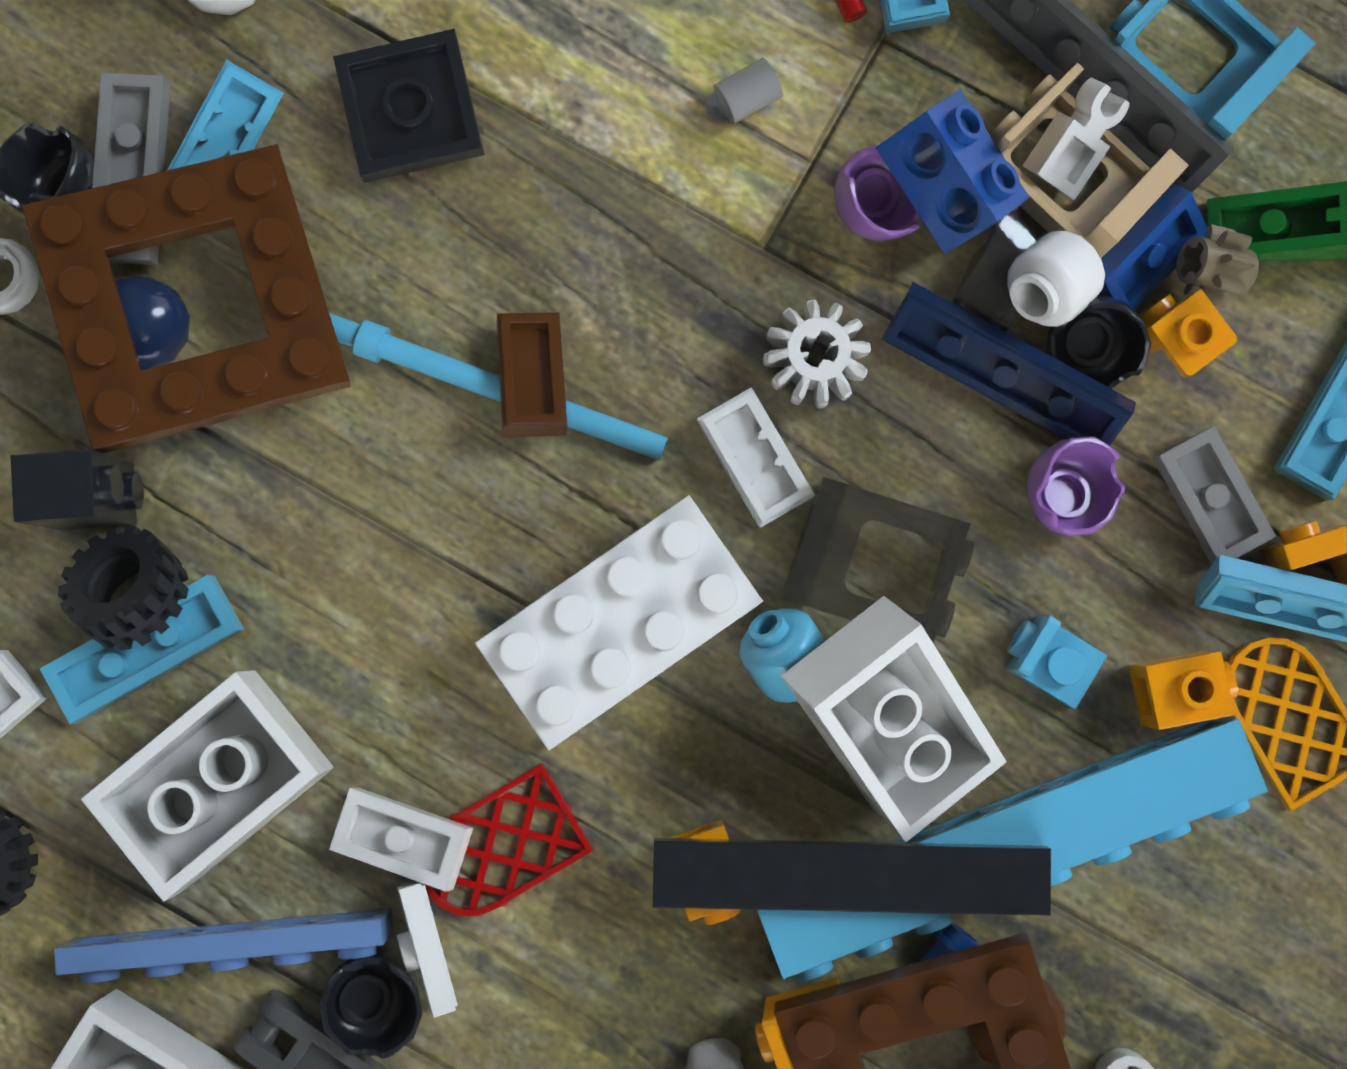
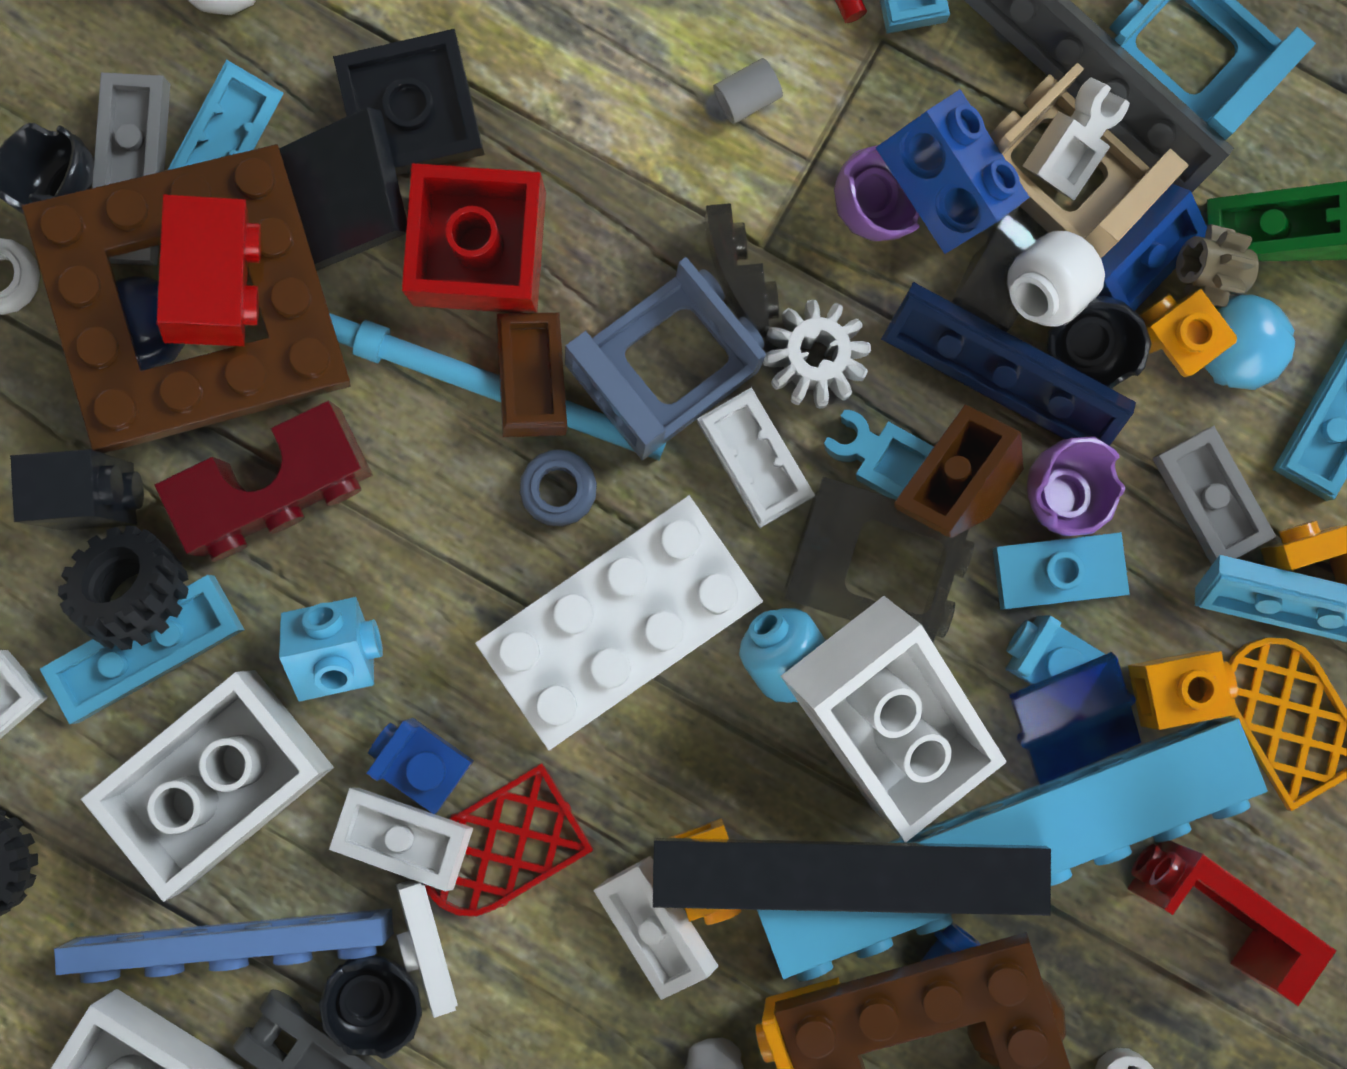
(206, 271): none -> red brick
(317, 464): none -> dark red arch
(328, 648): none -> medium azure brick
(345, 187): none -> black tile
(418, 763): none -> blue bracket
(474, 238): none -> red brick
(585, 488): none -> sand blue piece
(620, 391): none -> sand blue window
(659, 938): none -> white plate
(741, 284): none -> clear smoke slope
(886, 459): none -> medium azure plate
(964, 474): none -> reddish brown slope
(1061, 571): none -> medium azure plate
(1075, 718): none -> clear blue piece
(1262, 345): none -> medium azure hair
(1278, 950): none -> red window

